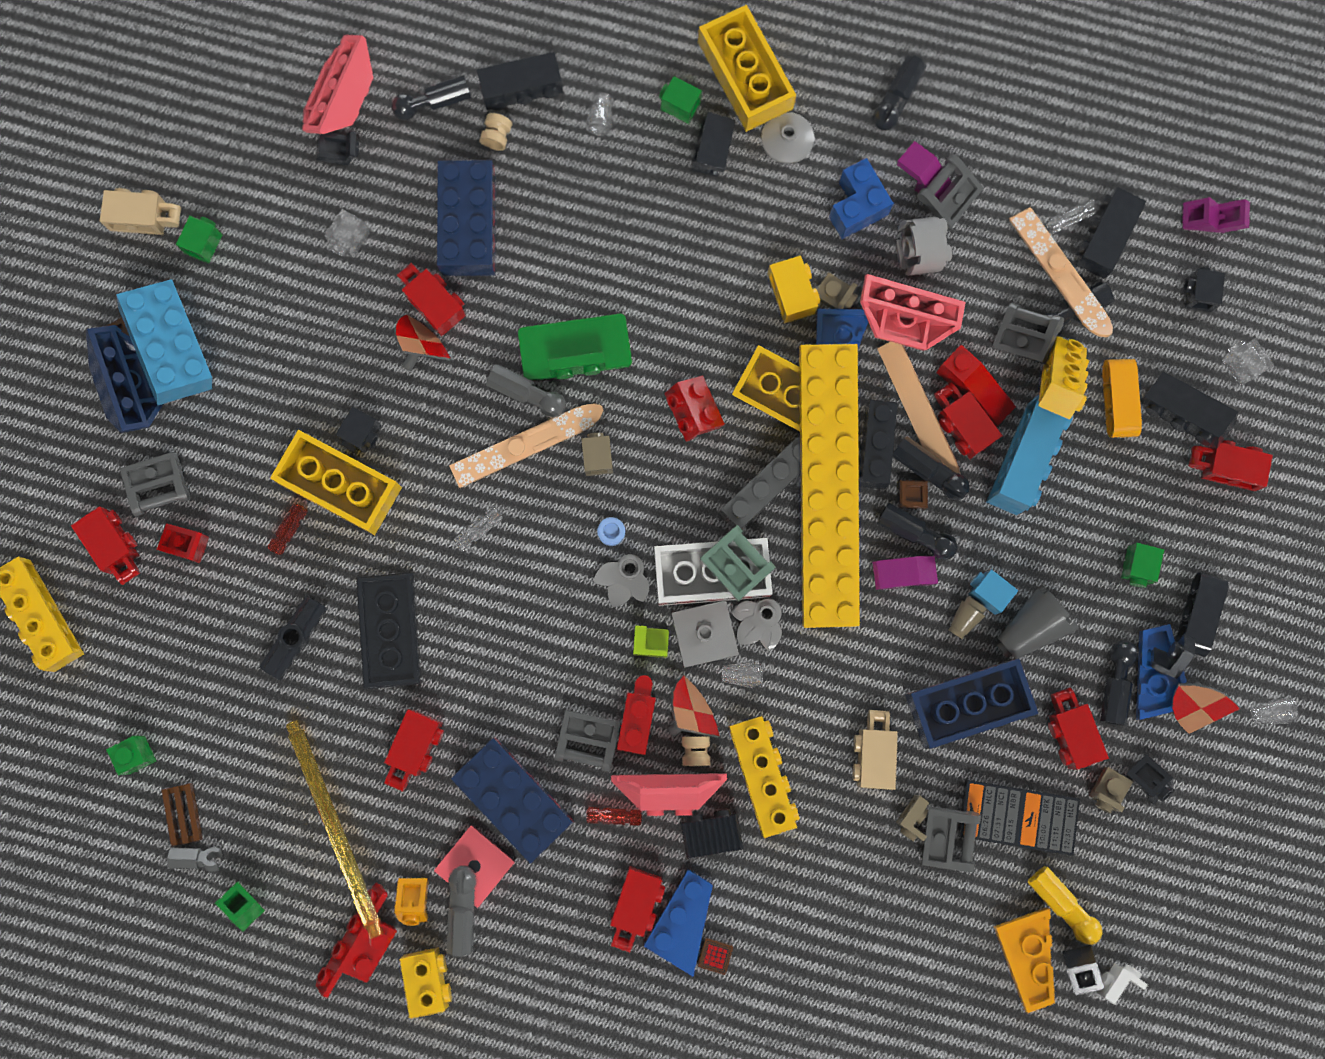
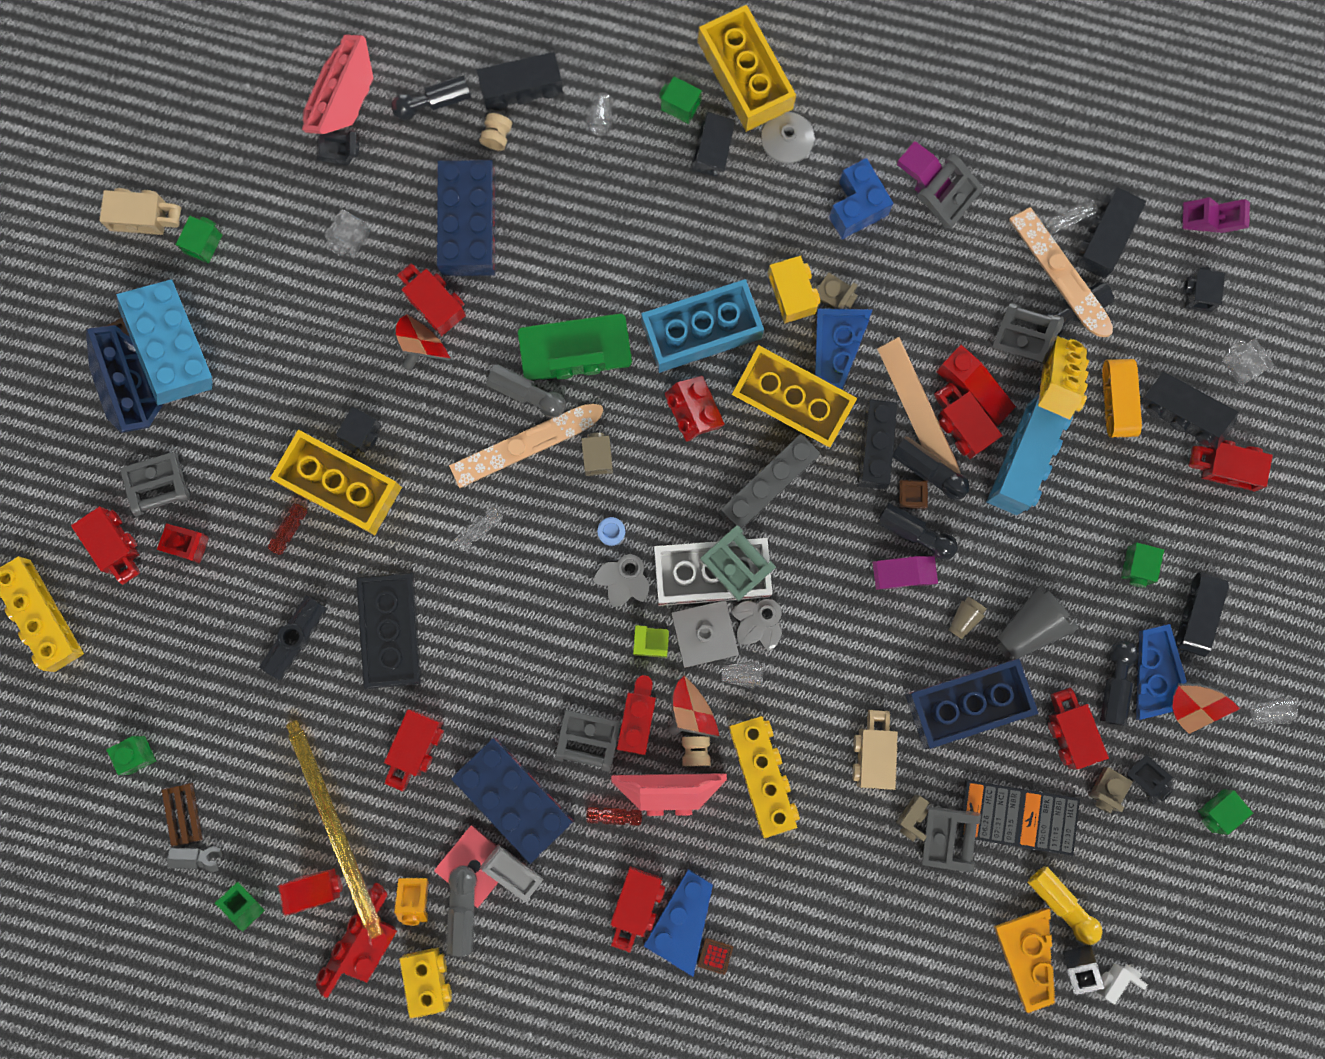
(310, 891): none -> red slope
(511, 873): none -> light grey tile
(702, 325): none -> dark azure brick
(711, 834): black brick -> none
(829, 485): yellow plate -> none
(899, 92): black piece -> none
(909, 313): coral wedge -> none
(923, 245): light grey brick -> none
(992, 591): dark azure brick -> none
(1176, 659): black bracket -> none
(1224, 812): none -> green brick

